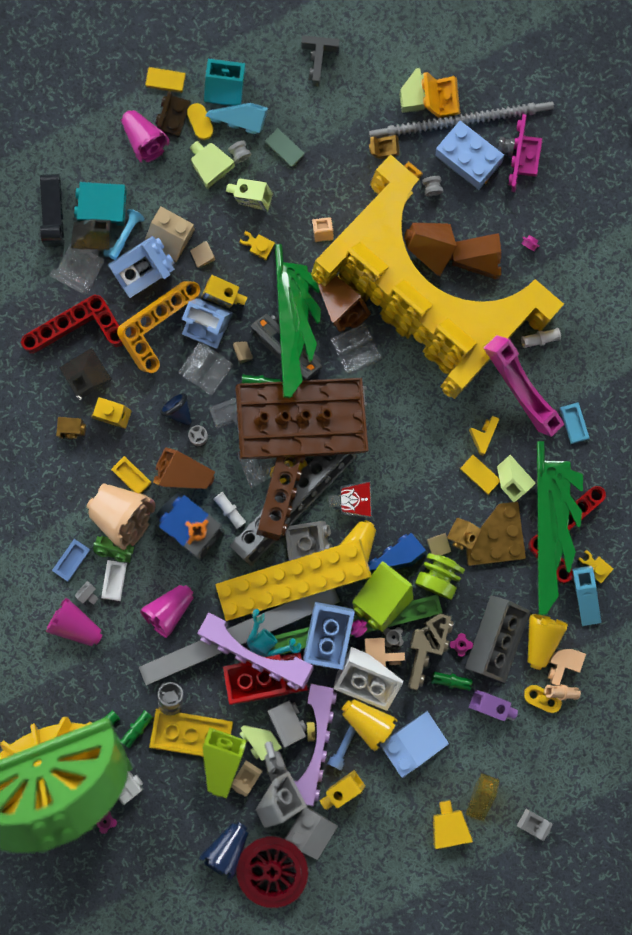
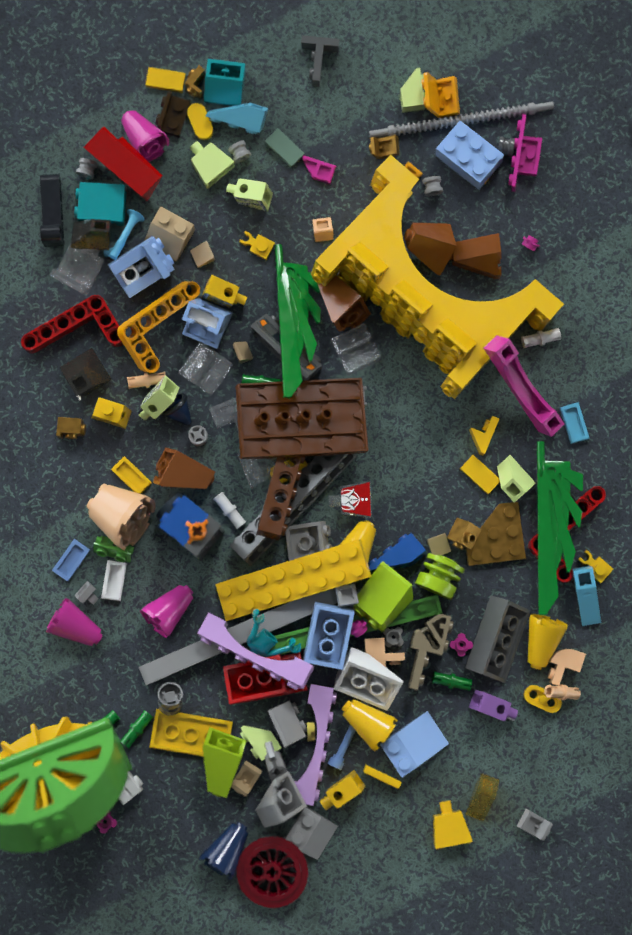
(86, 168): none -> light grey wheel
(124, 162): none -> red slope
(145, 380): none -> light nougat pin
(158, 399): none -> yellowish green torso
(194, 78): none -> pearl gold bracket
(319, 170): none -> dark pink tile
(346, 595): none -> light grey tile
(382, 776): none -> yellow tile

